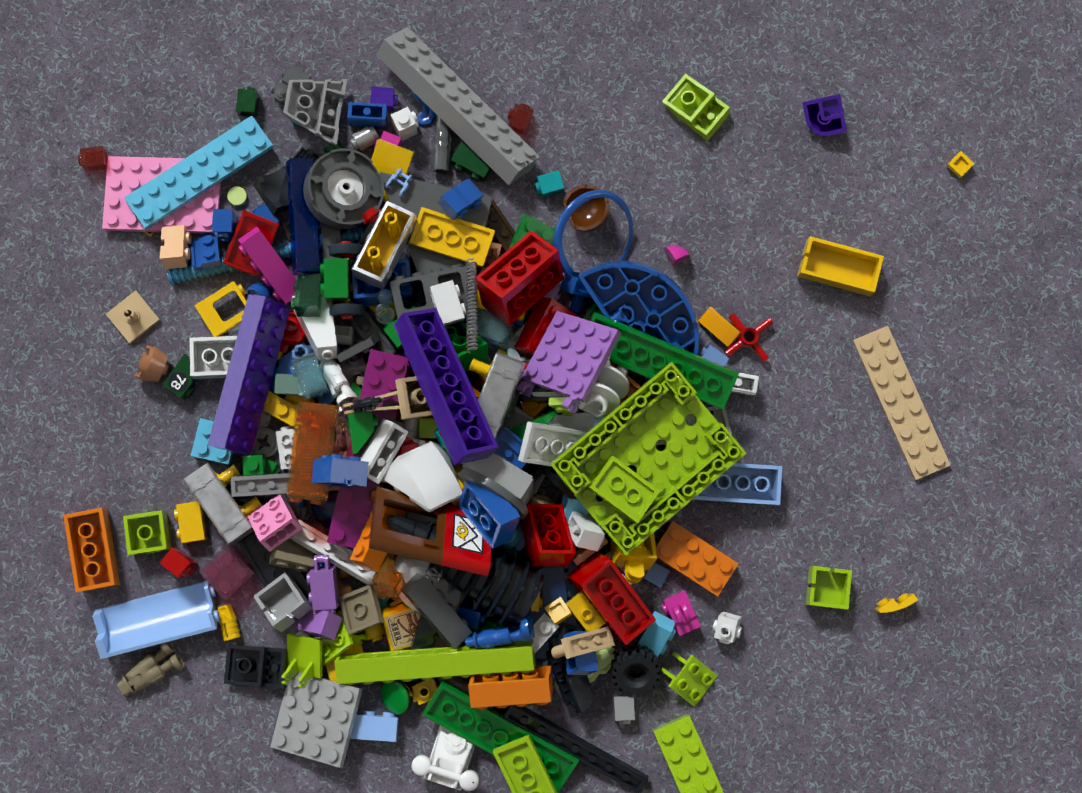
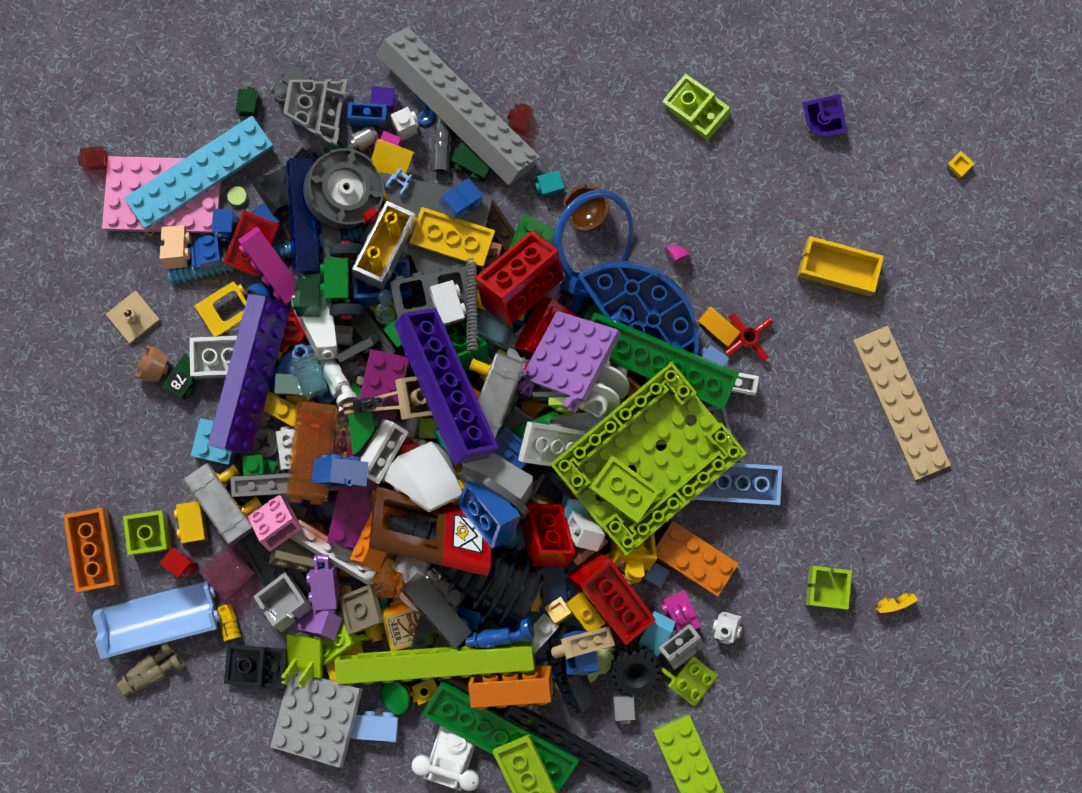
(681, 646): none -> light grey brick

